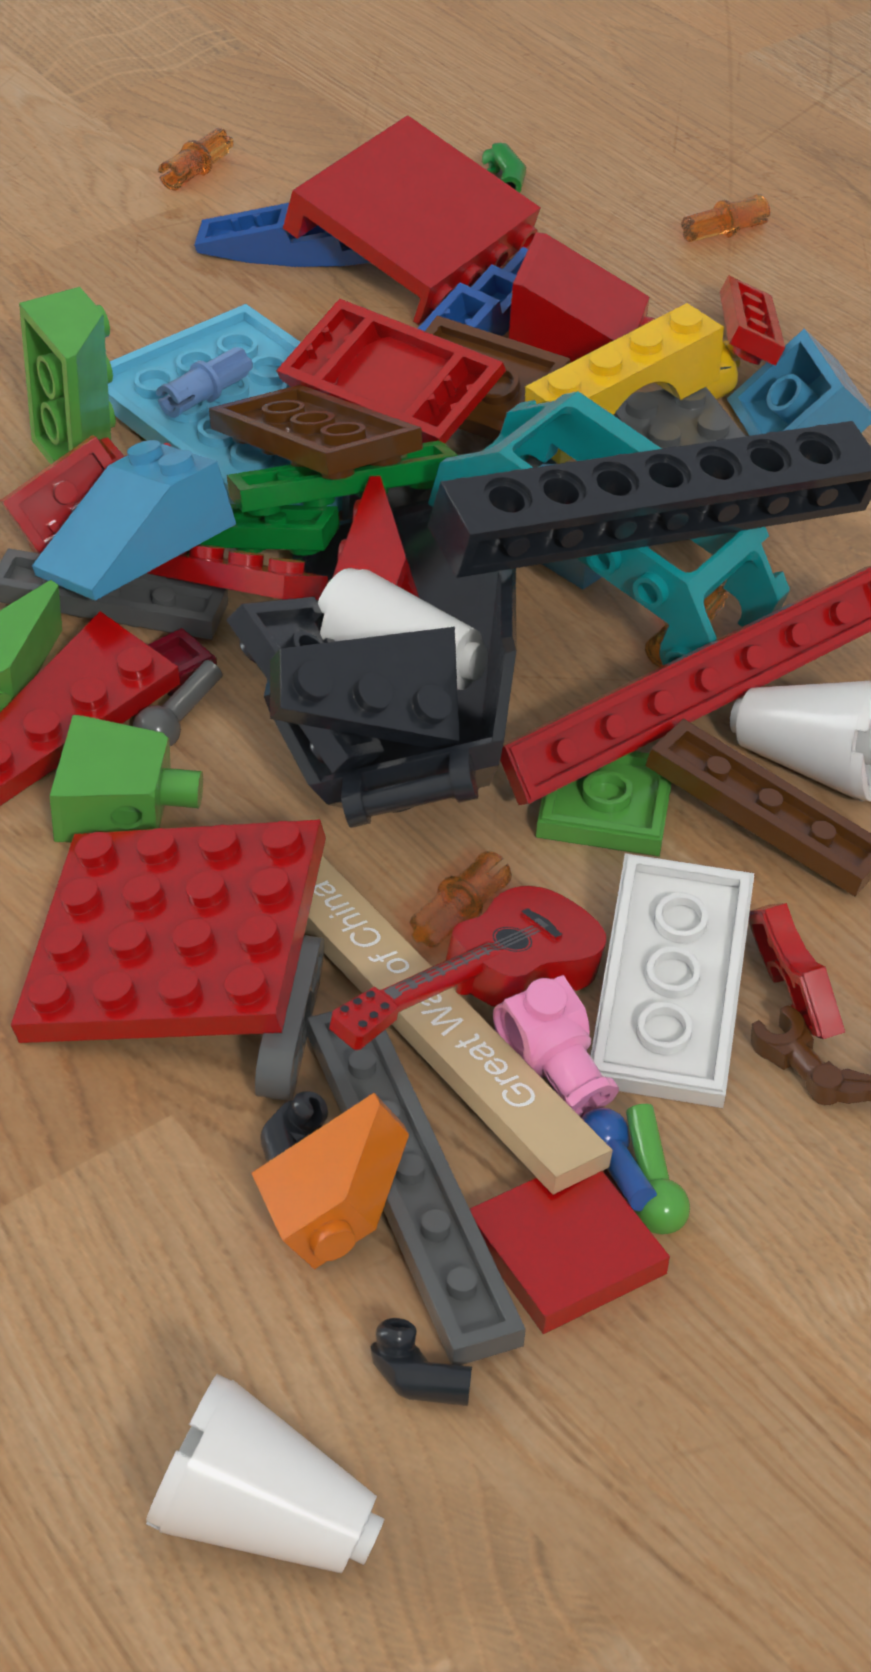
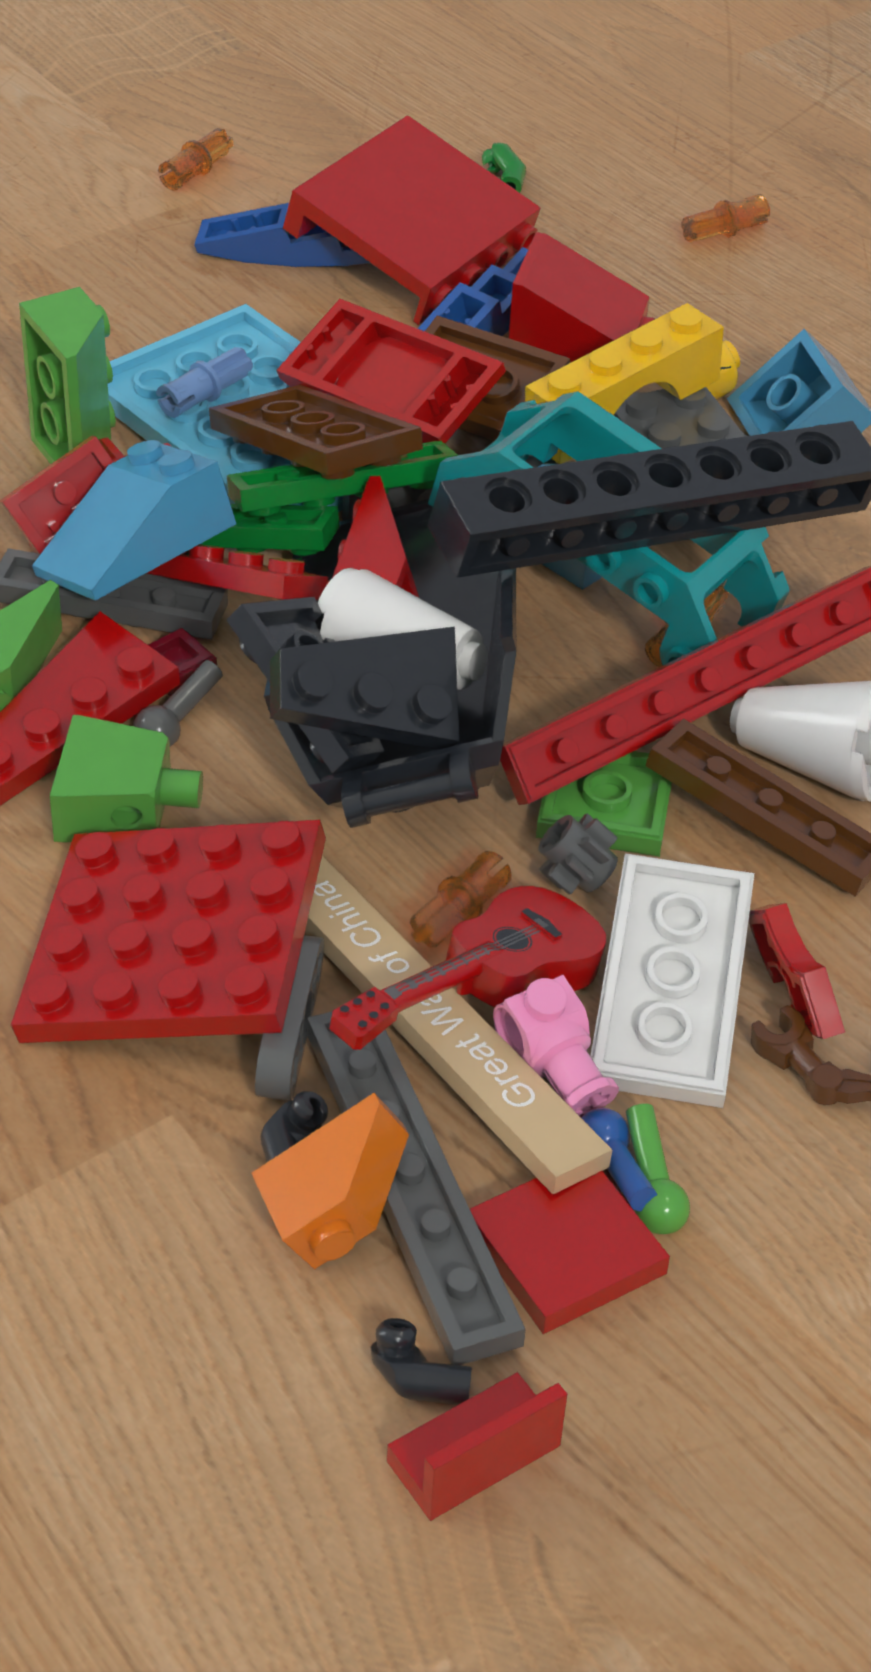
(262, 1488): white cone -> none
(478, 1443): none -> red panel
(578, 853): none -> dark grey gear
(751, 322): red plate -> none

